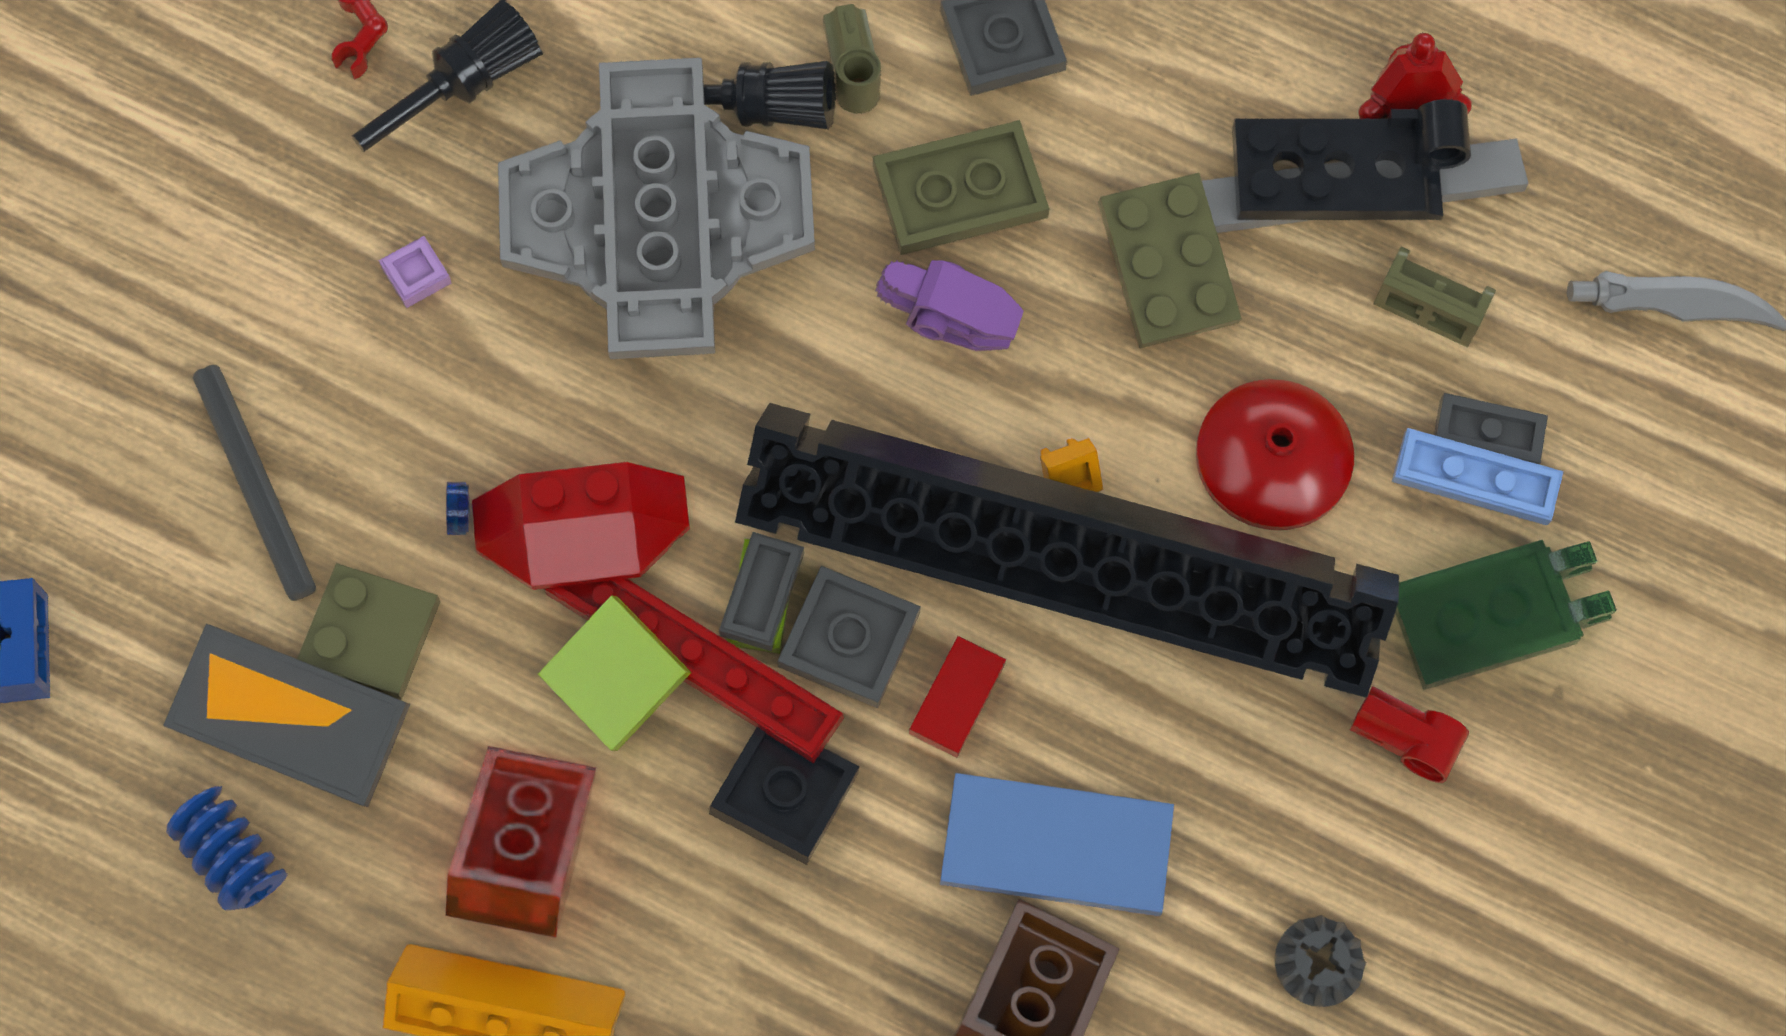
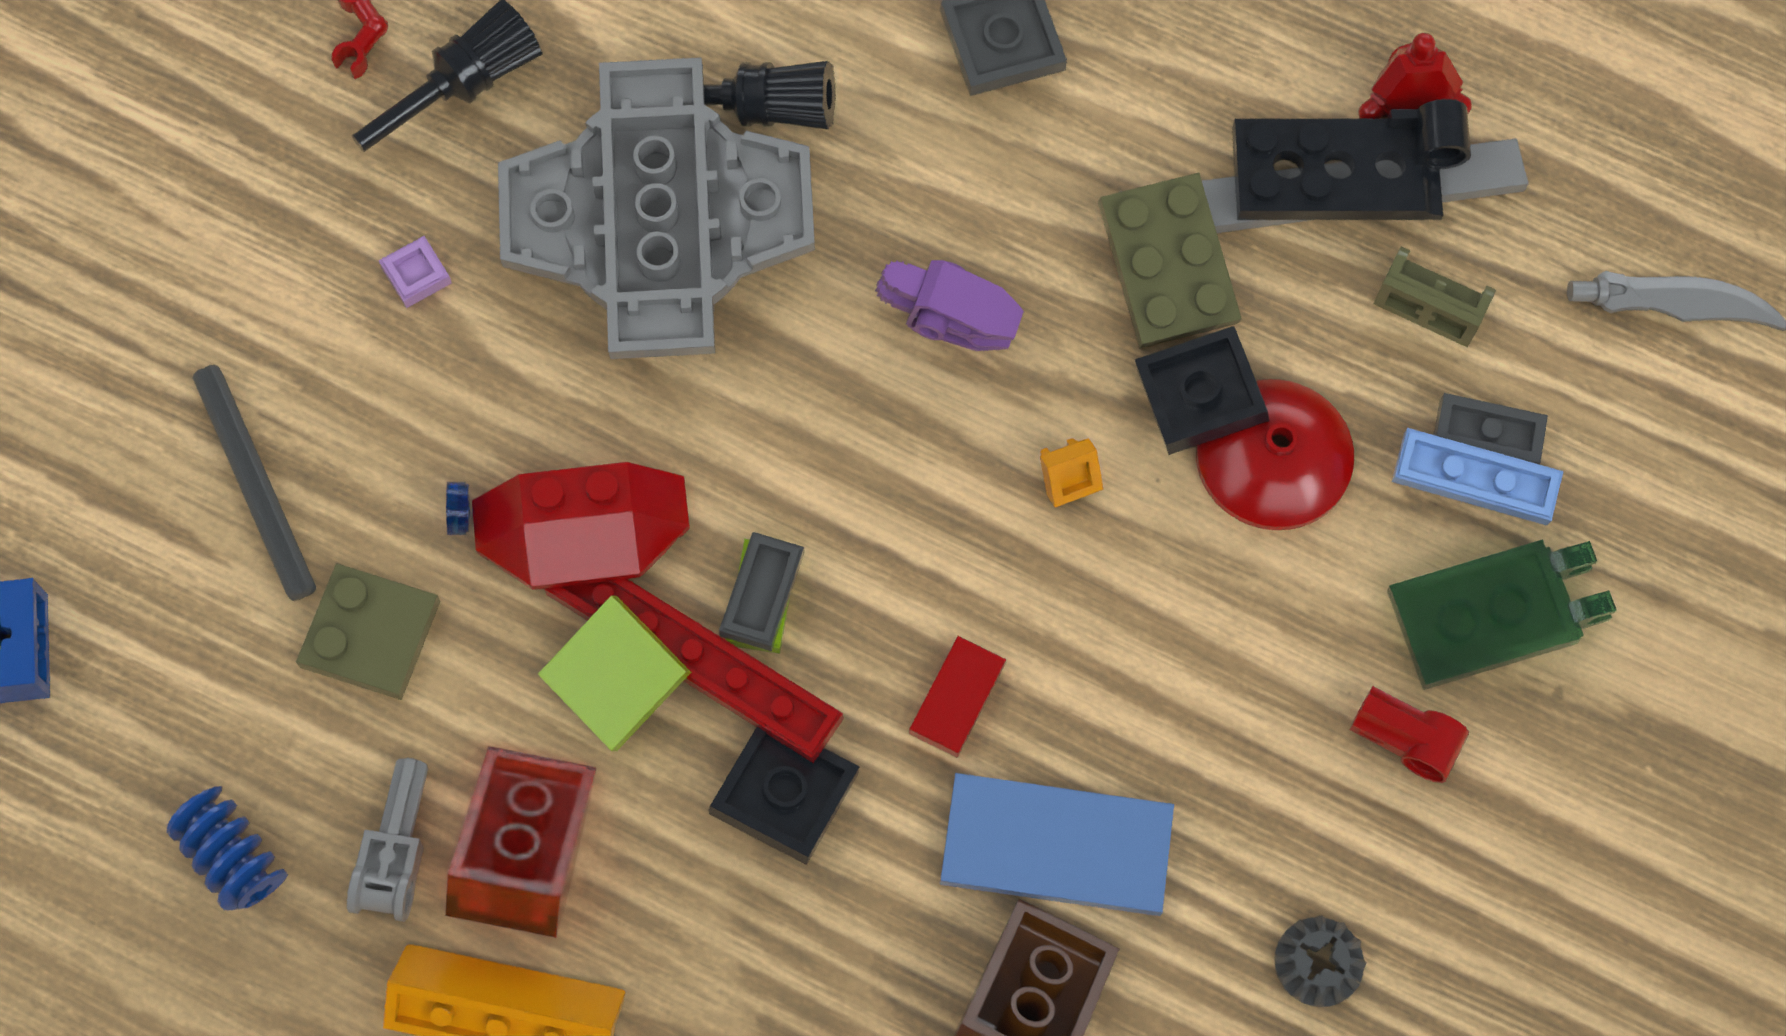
(287, 715): dark grey tile -> none
(392, 857): none -> light grey connector
(849, 636): dark grey plate -> none
(853, 58): olive piece -> none
(960, 187): olive plate -> none
(1068, 549): black brick -> none
(1201, 390): none -> black plate

